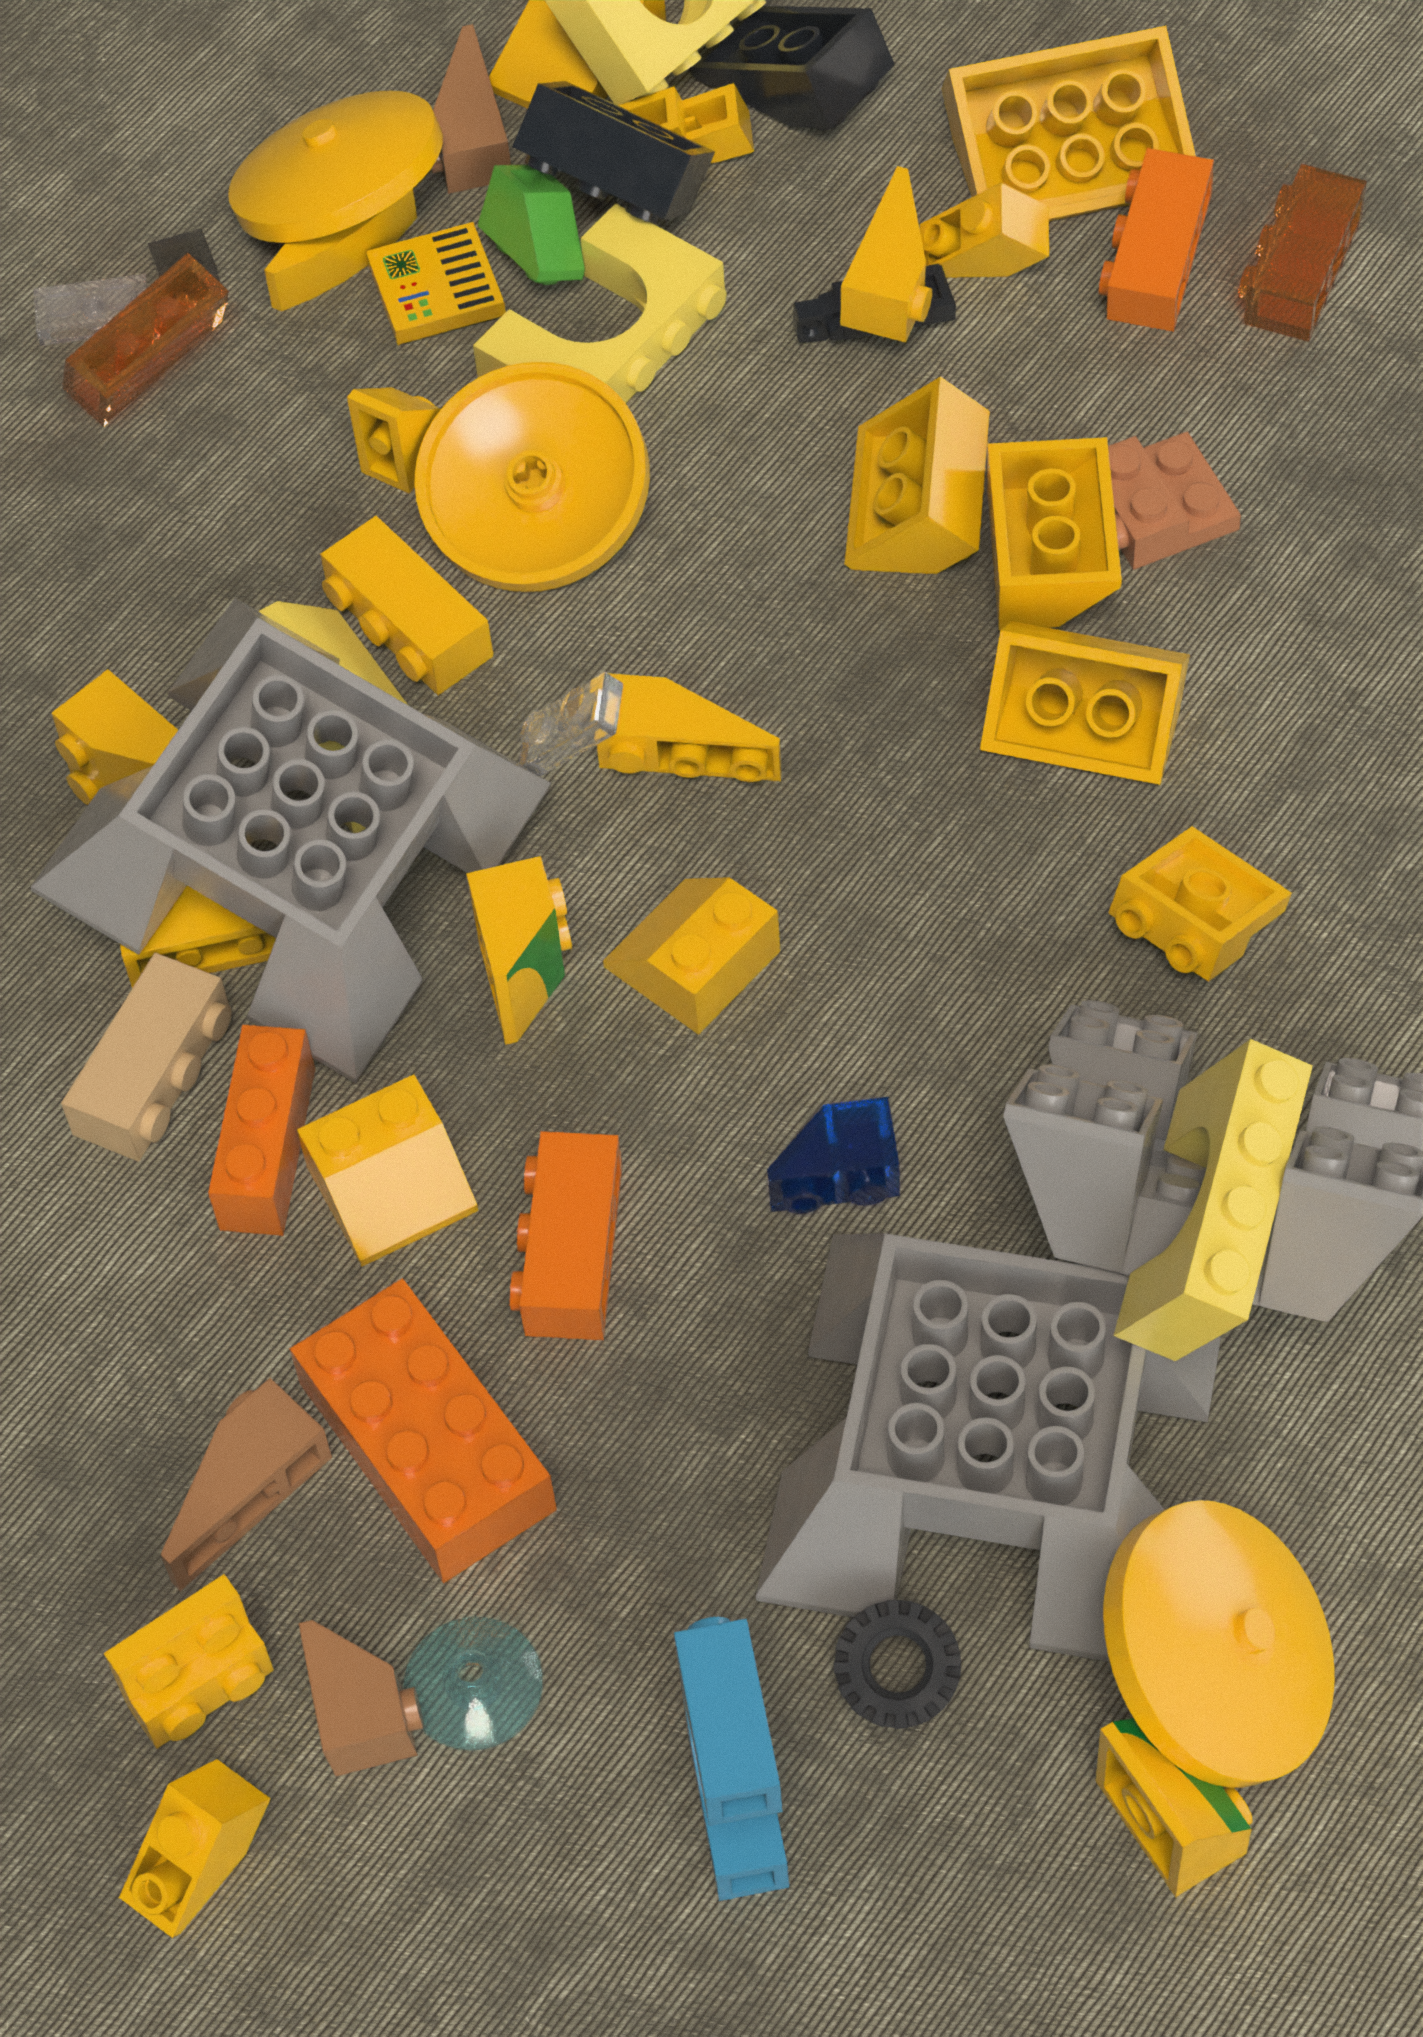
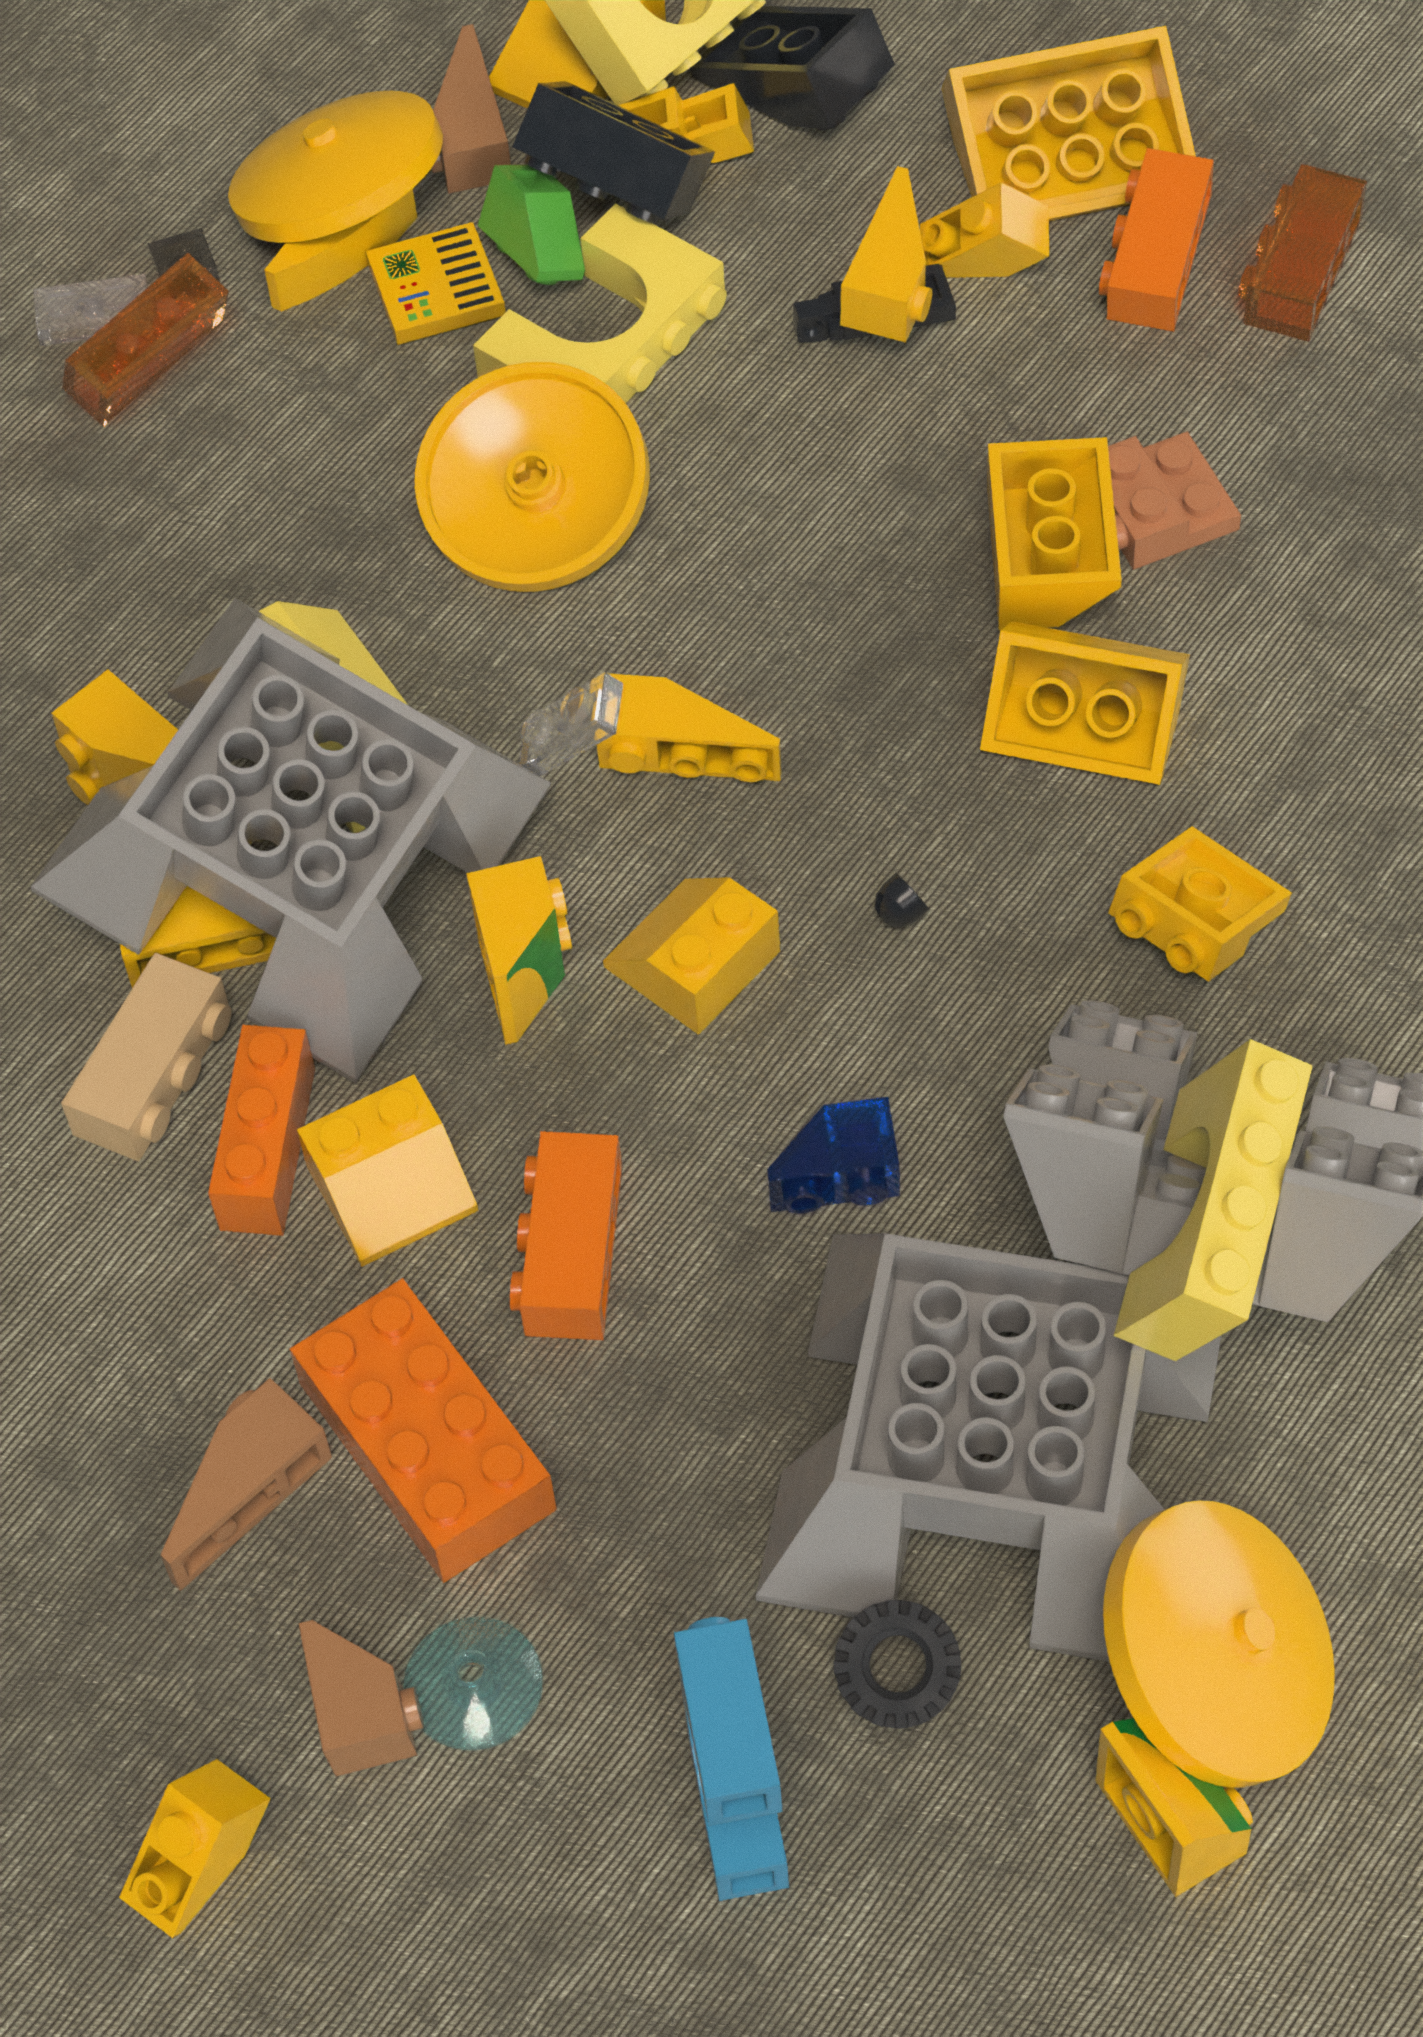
(189, 1663): yellow plate -> none
(389, 433): yellow slope -> none
(406, 606): yellow brick -> none
(899, 903): none -> black hinge
(918, 483): yellow slope -> none

